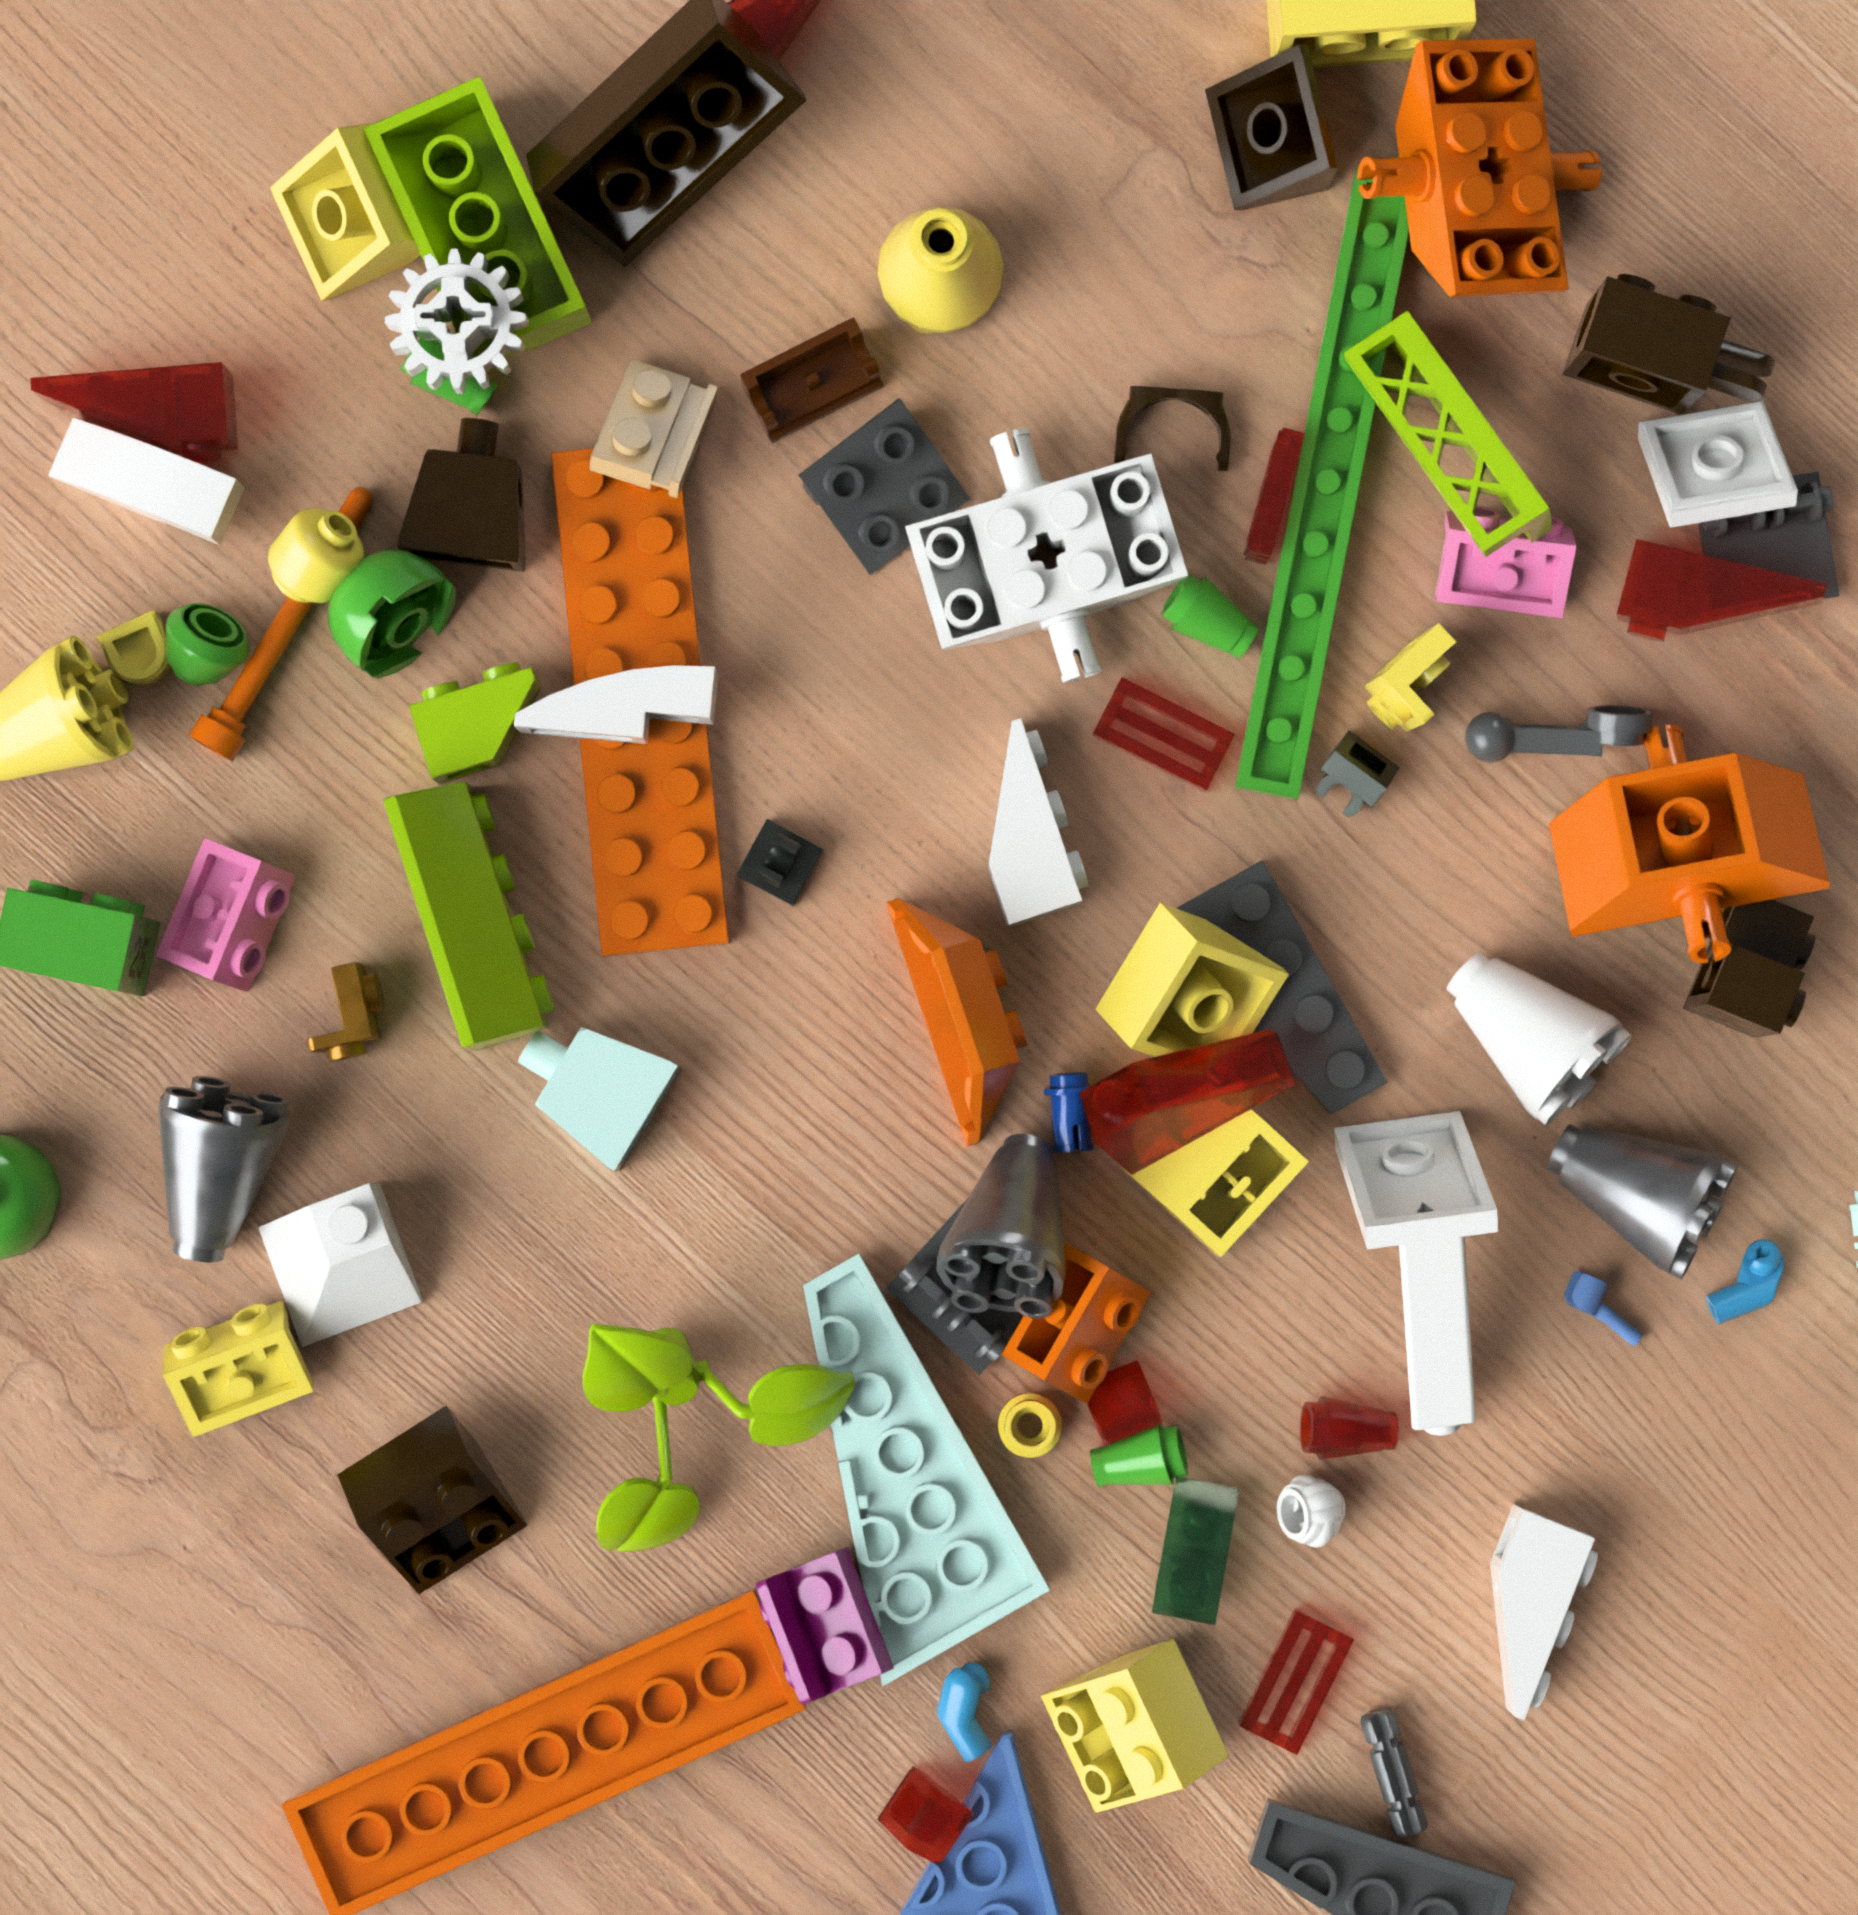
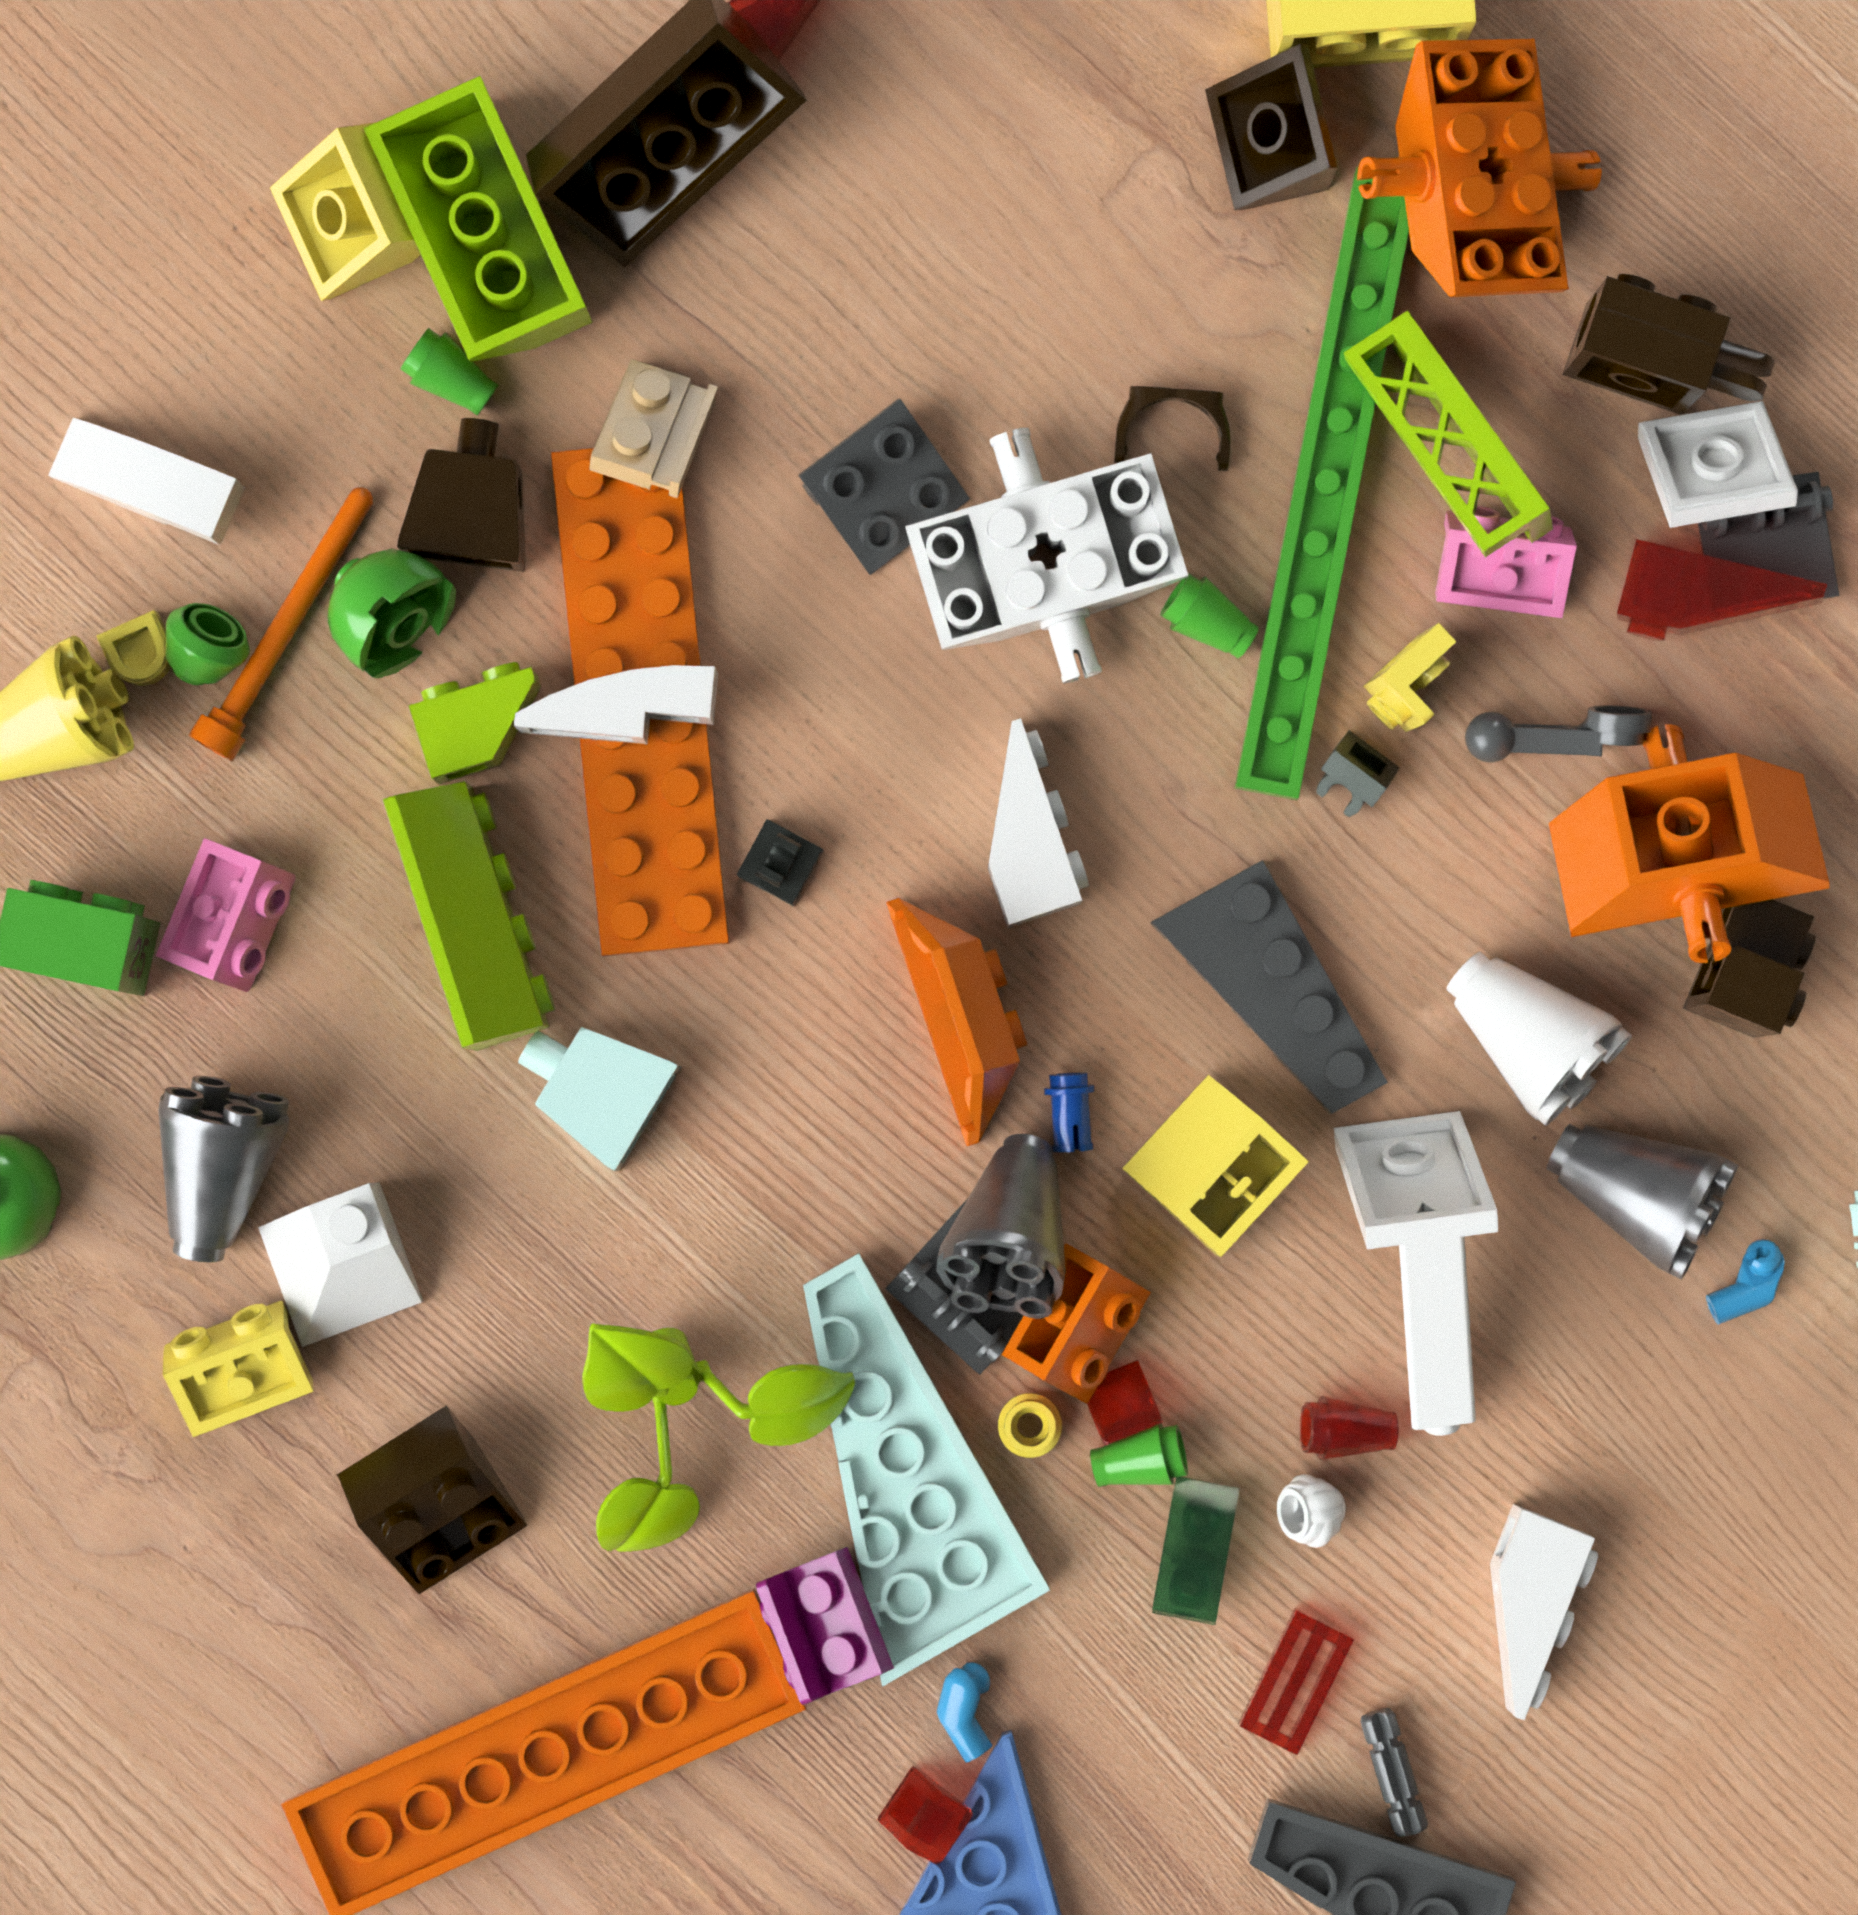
(170, 407): clear red slope -> none
(314, 554): light yellow head -> none
(358, 1000): pearl gold bracket -> none
(455, 294): white gear -> none
(812, 380): reddish brown hinge -> none
(936, 288): light yellow cone -> none
(1135, 1727): light yellow slope -> none
(1175, 712): clear red tile -> none
(1182, 1096): clear red slope -> none
(1188, 986): light yellow slope -> none
(1273, 495): clear red tile -> none
(1586, 1295): medium blue hand -> none

